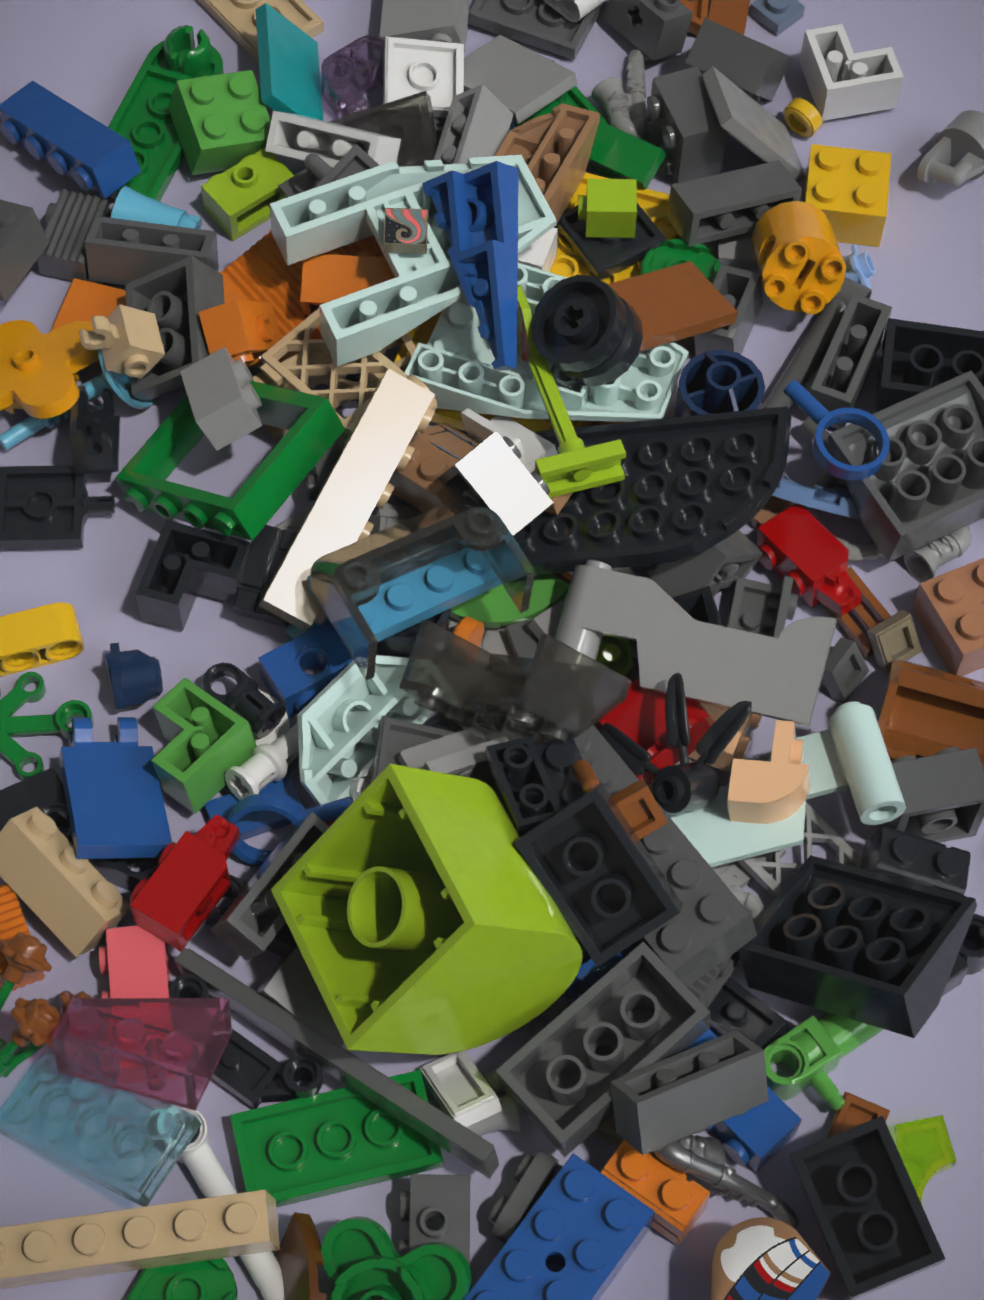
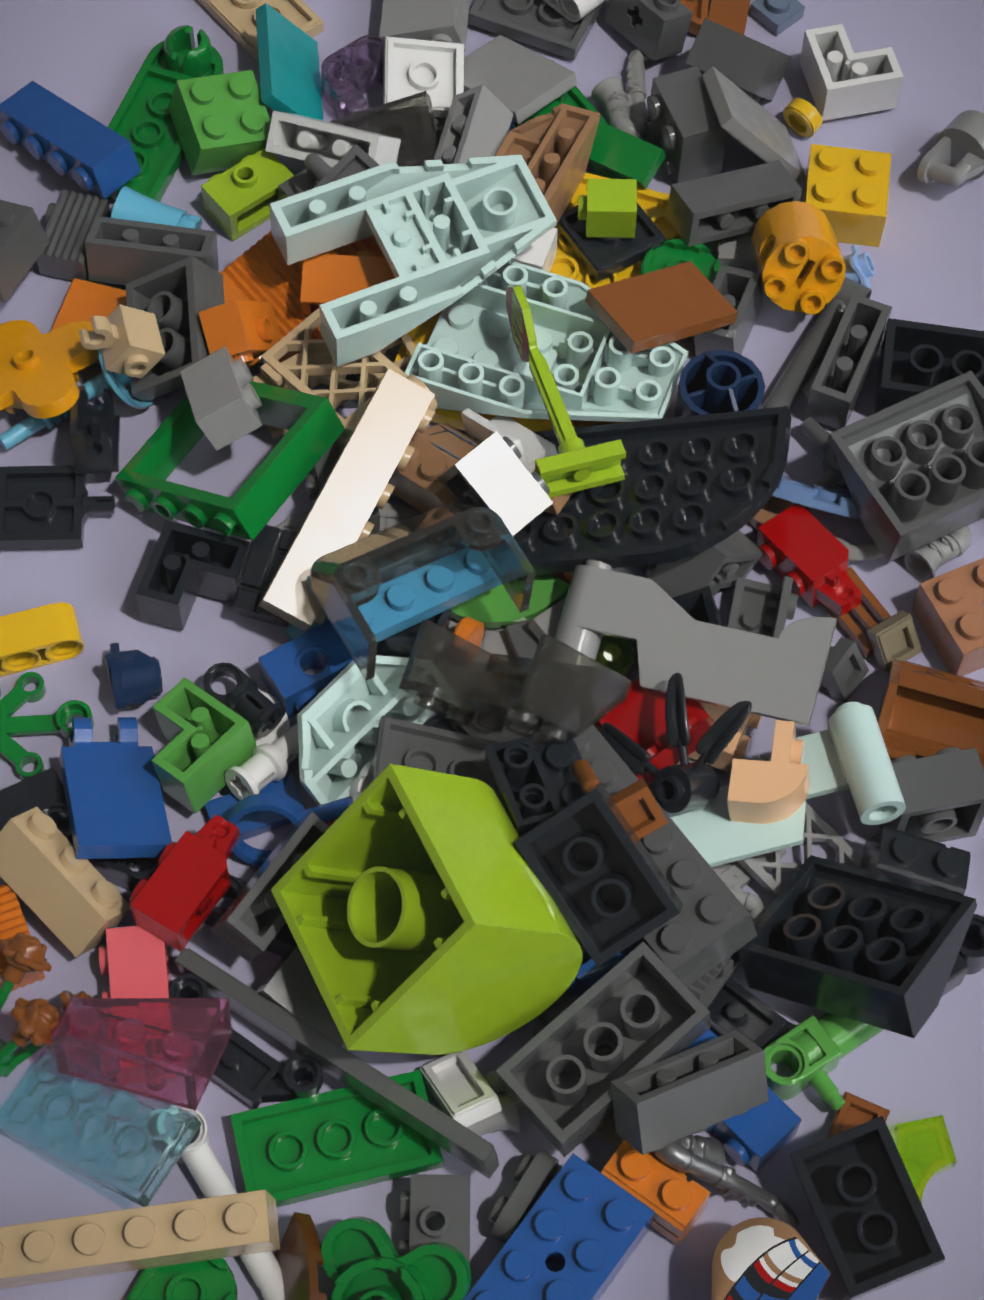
(405, 230): tile -> none
(453, 754): light grey panel -> none
(482, 229): blue wedge -> none
(587, 330): black wheel -> none
(824, 419): blue piece -> none

